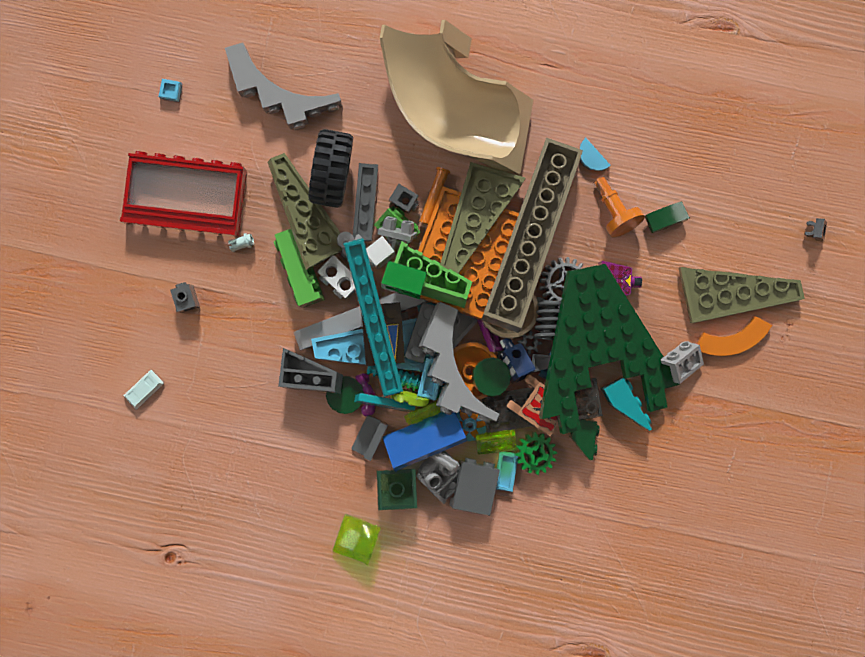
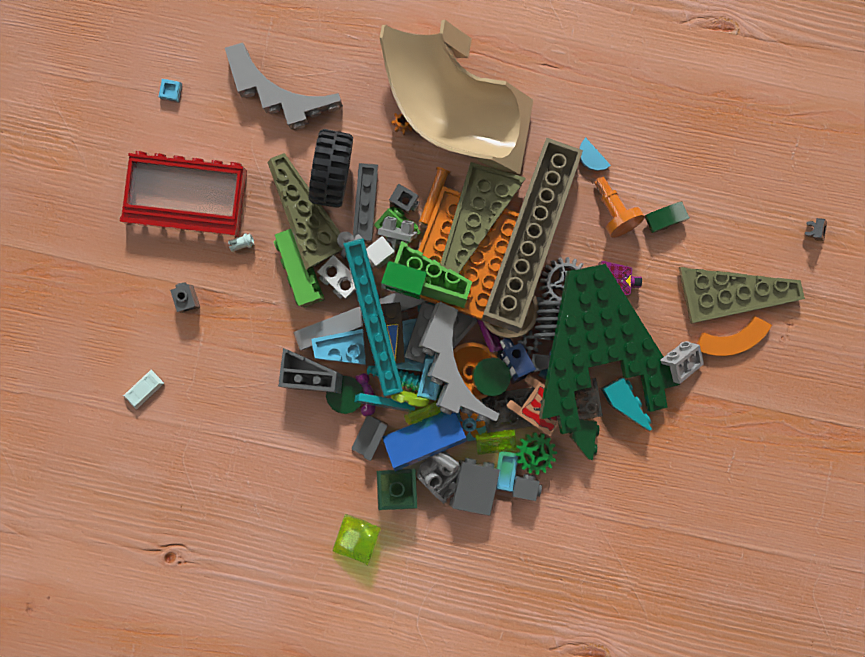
(399, 127): none -> orange gear
(526, 487): none -> dark grey brick

